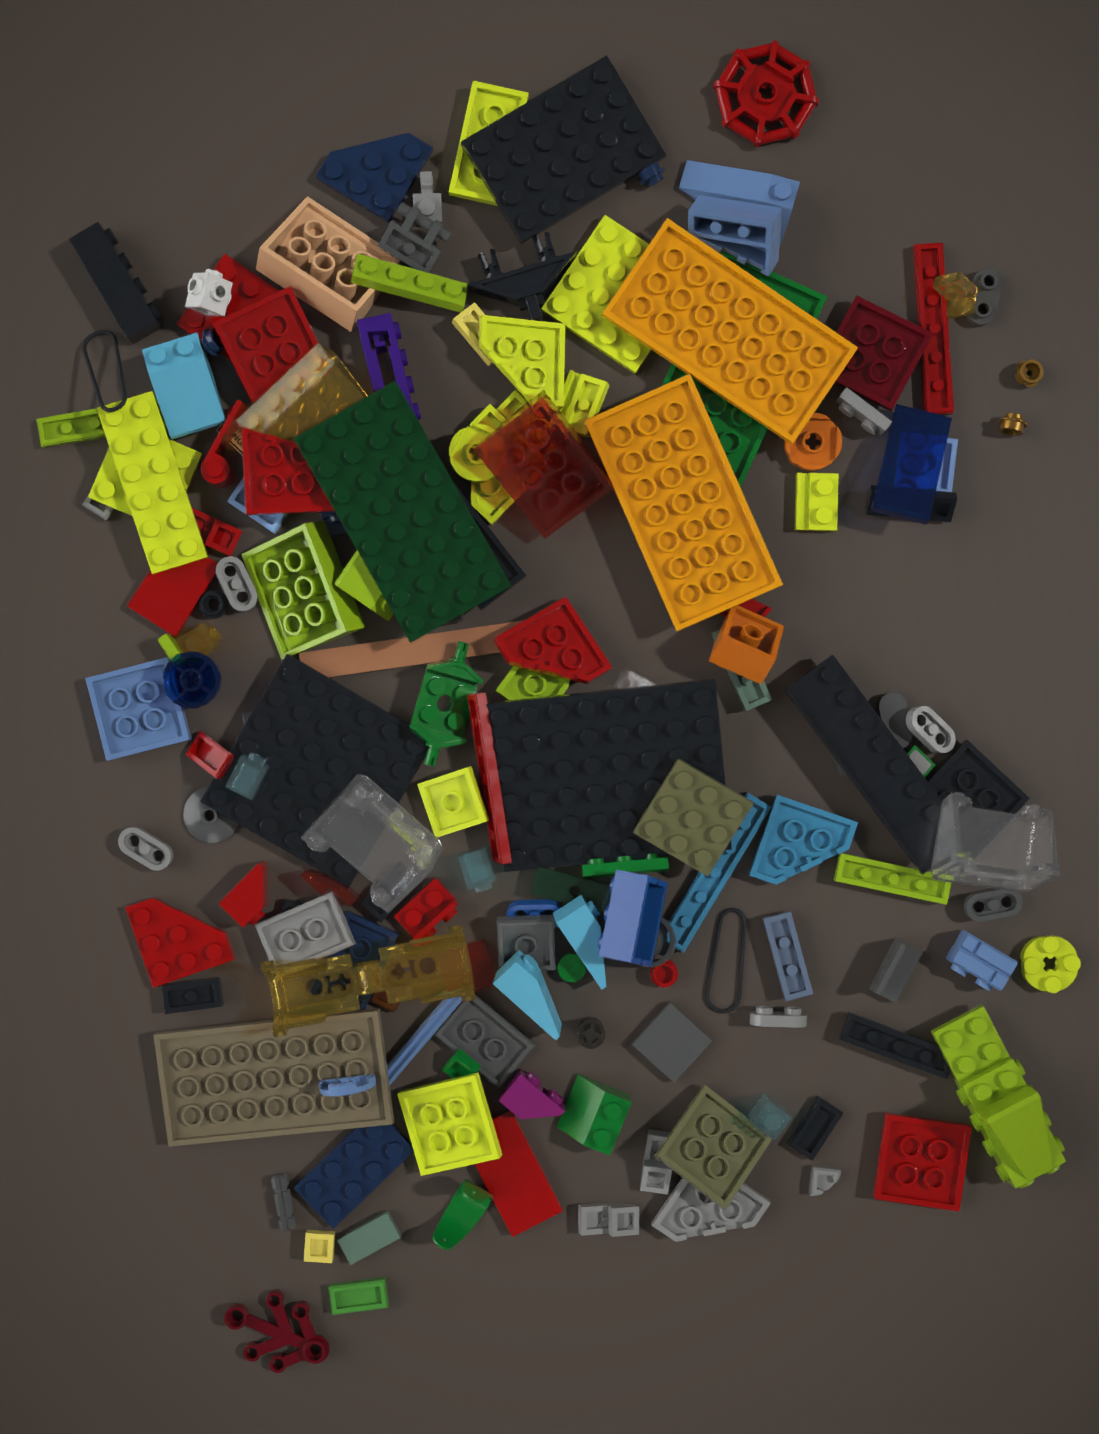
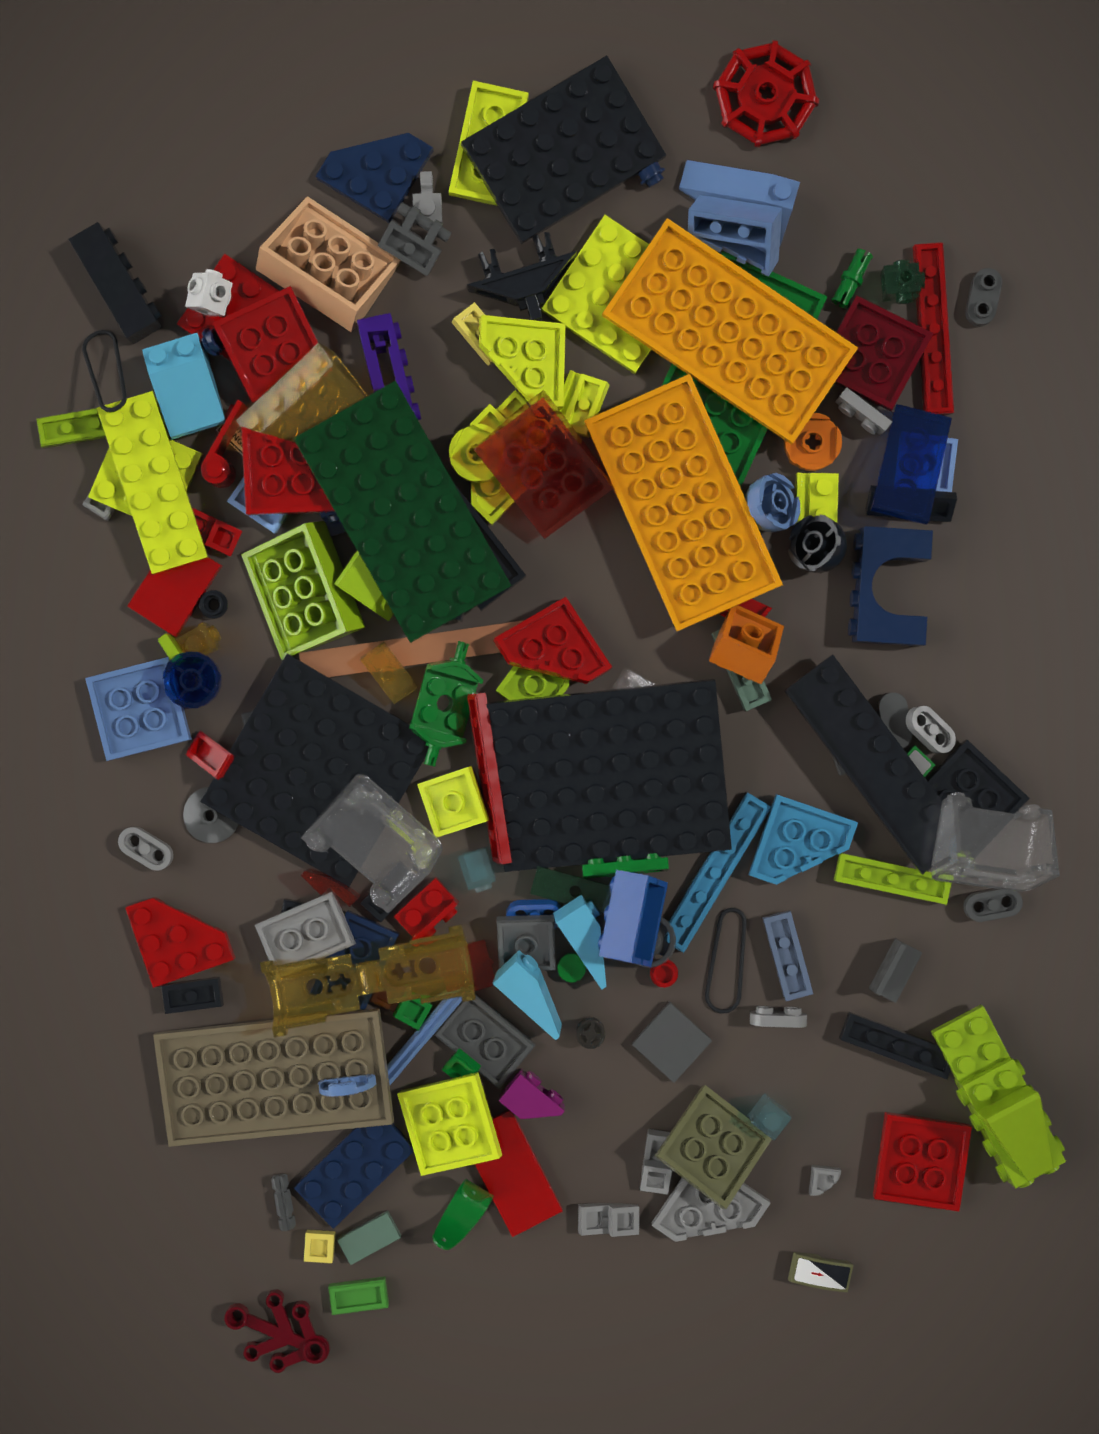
(238, 583): light grey plate -> none
(248, 775): clear light blue brick -> none
(248, 897): red slope -> none
(389, 672): none -> clear yellow plate
(409, 283): lime plate -> none
(412, 1012): none -> green plate
(594, 1114): green slope -> none
(693, 817): olive plate -> none
(773, 503): none -> medium blue cylinder
(815, 1128): black tile -> none
(817, 544): none -> black cylinder
(820, 1272): none -> slope
(852, 278): none -> green pin
(870, 620): none -> dark blue arch
(901, 282): none -> clear green brick
(959, 292): clear yellow bracket -> none
(981, 960): medium blue brick -> none
(1012, 424): pearl gold plate -> none
(1036, 372): pearl gold plate -> none
(1065, 963): neon yellow plate -> none

